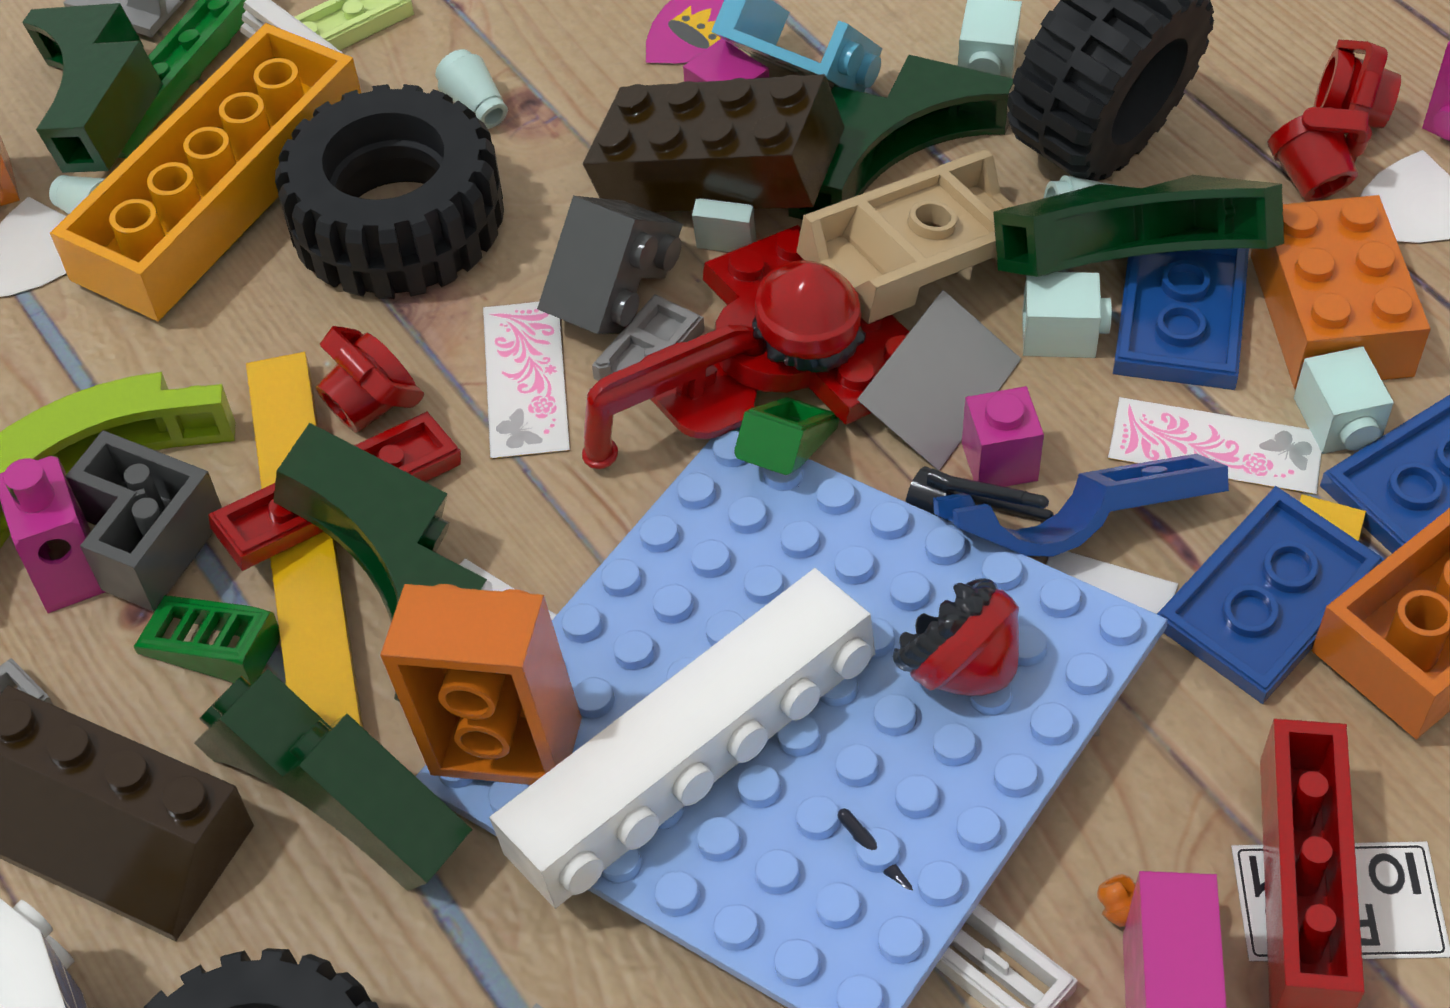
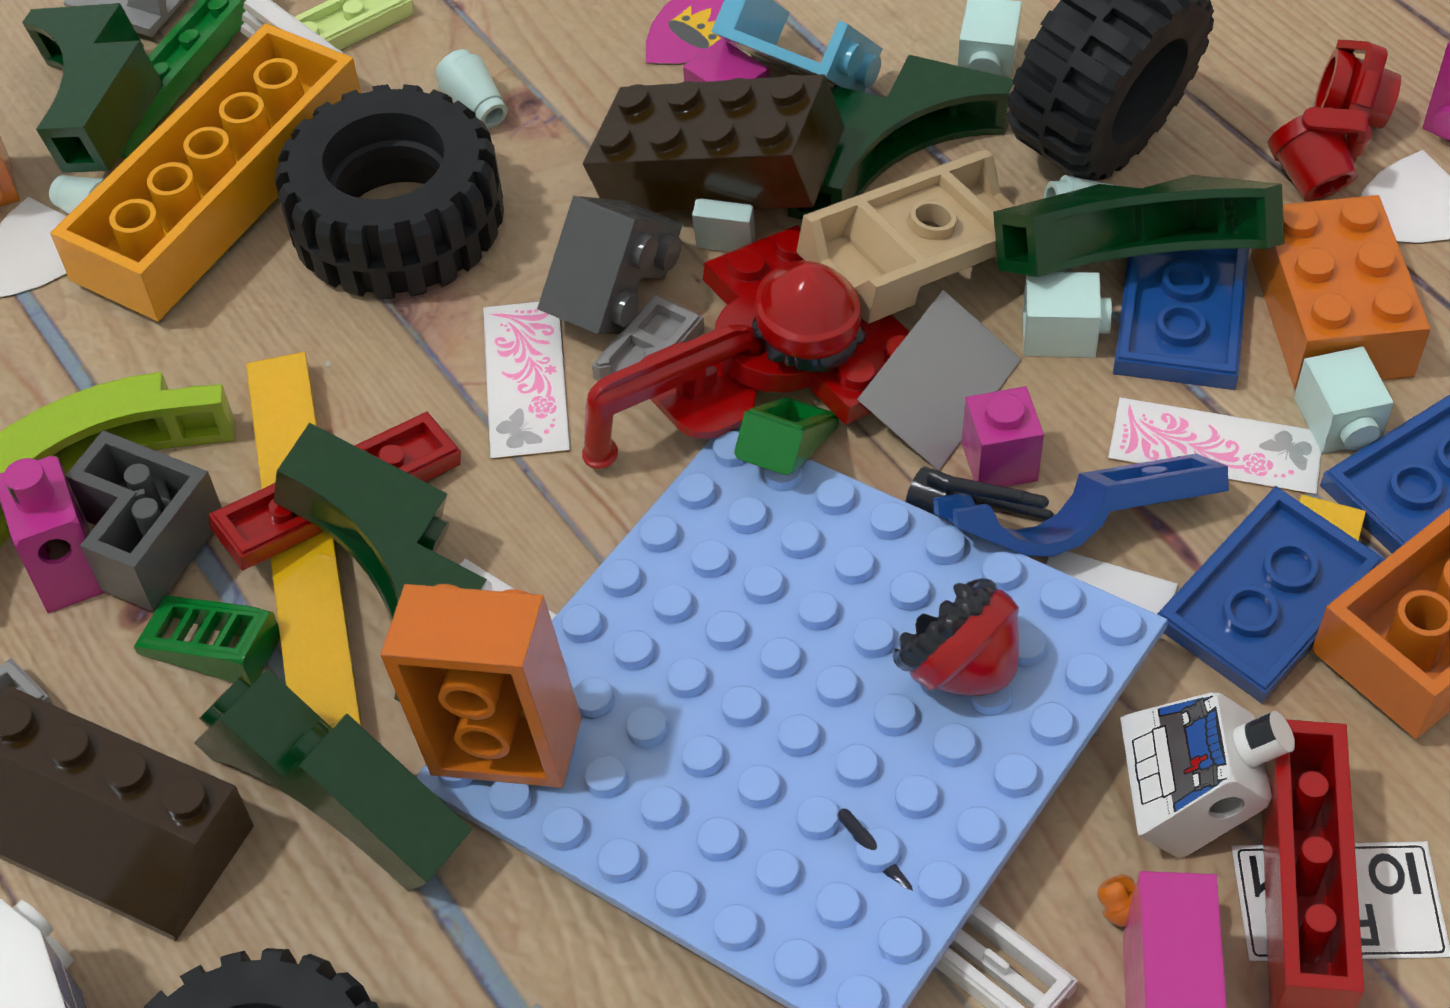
(365, 379): red piece -> none
(684, 737): white brick -> none
(1199, 768): none -> white torso

